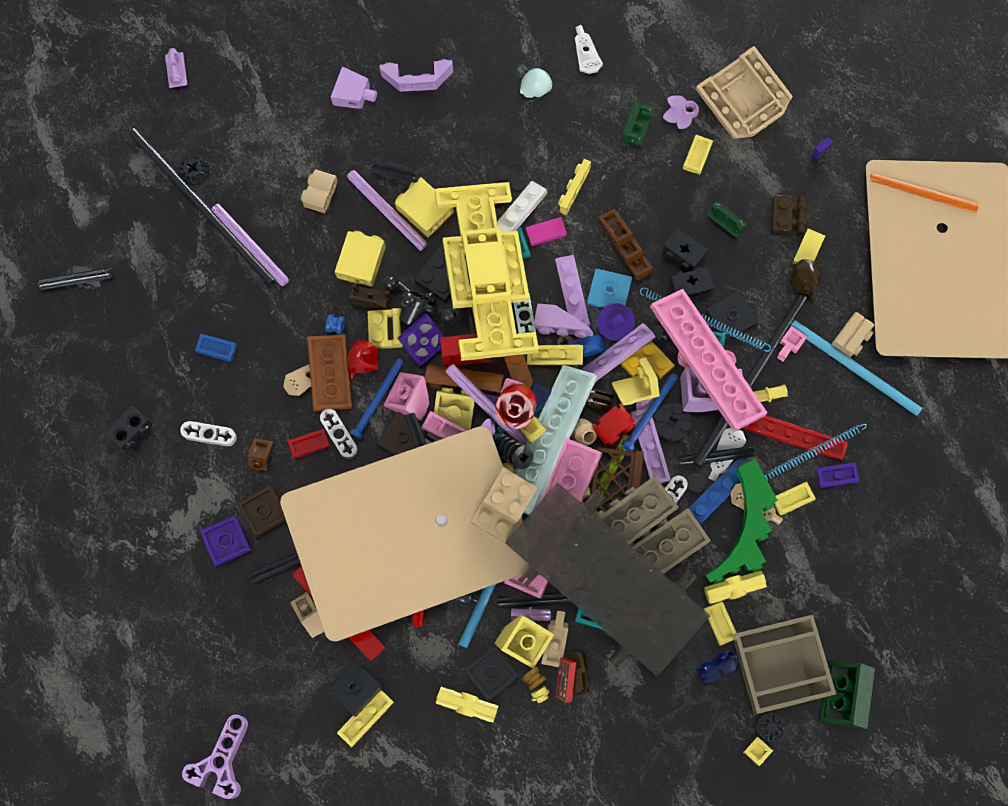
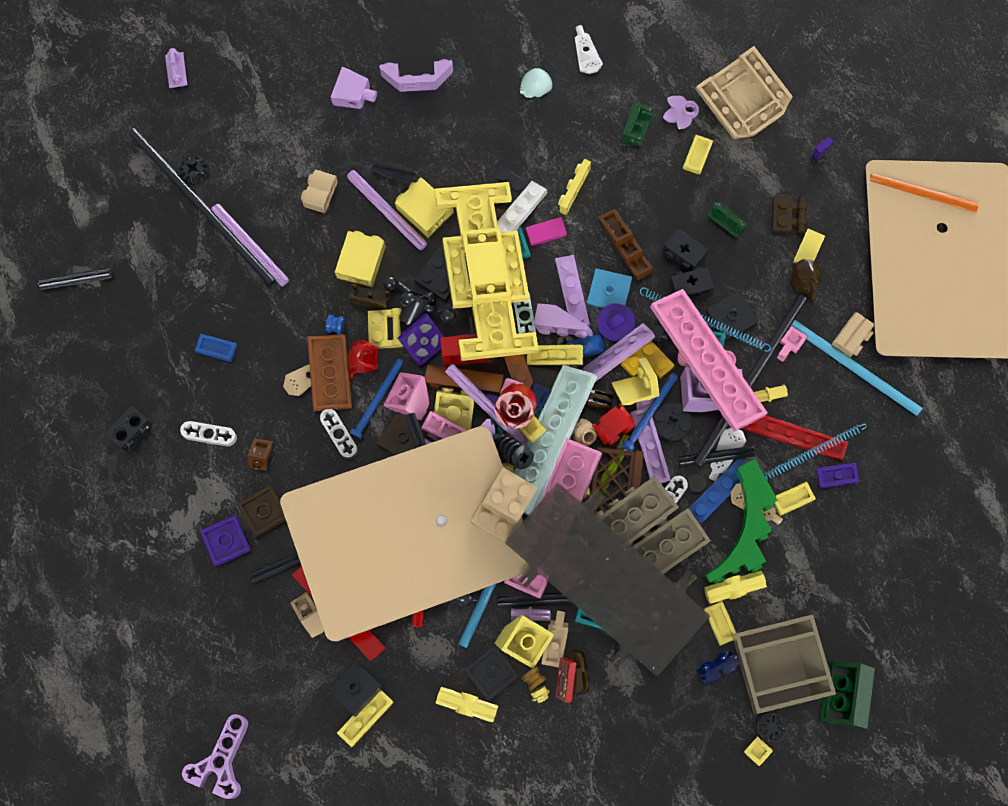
(309, 444): red tile -> none

